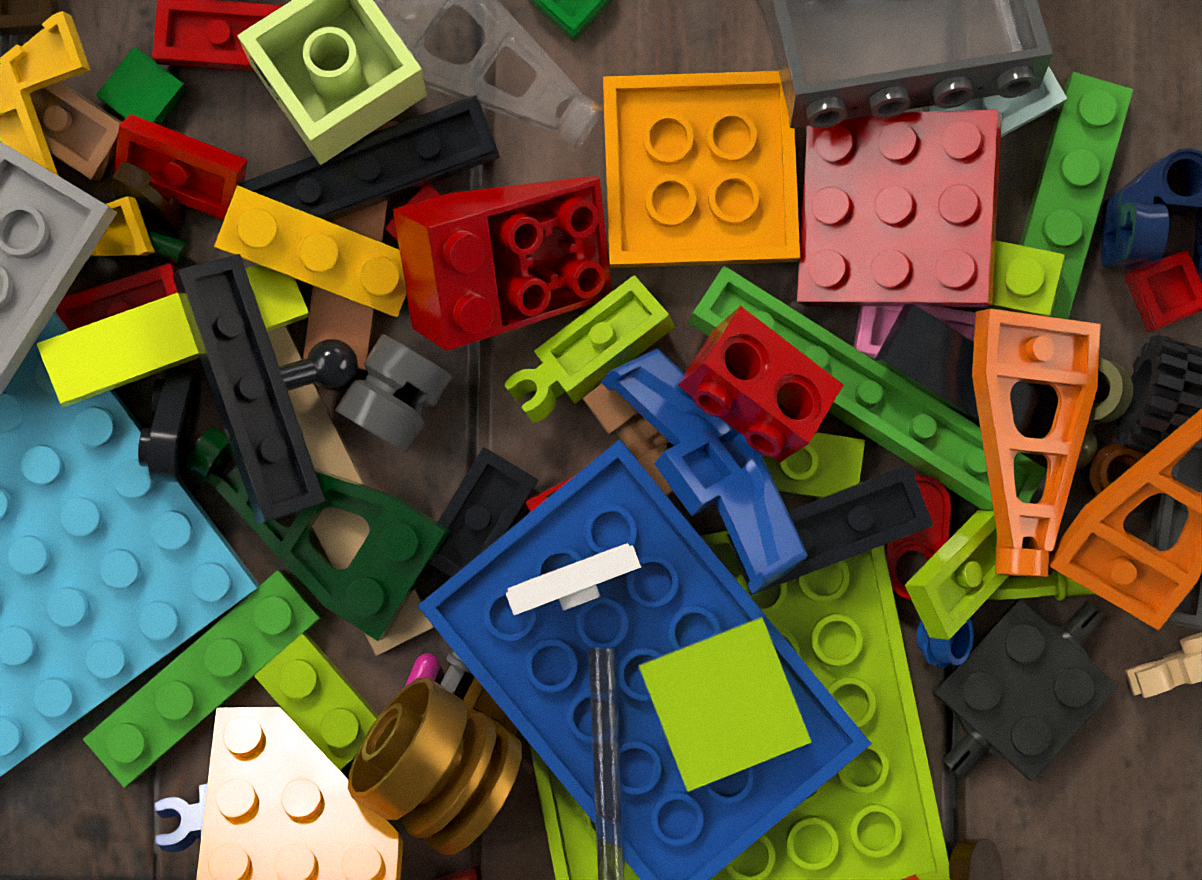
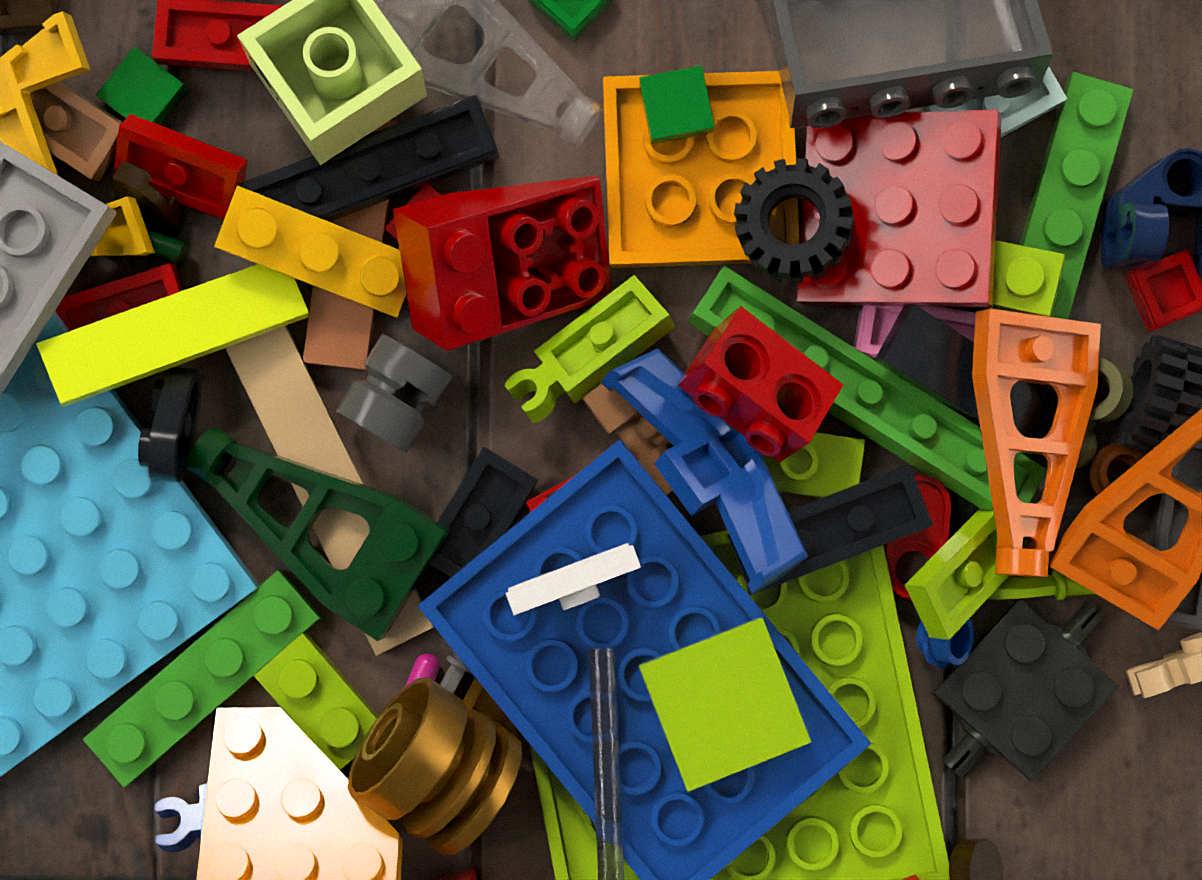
(254, 388): black plate -> none
(676, 104): none -> green tile
(786, 183): none -> black tyre

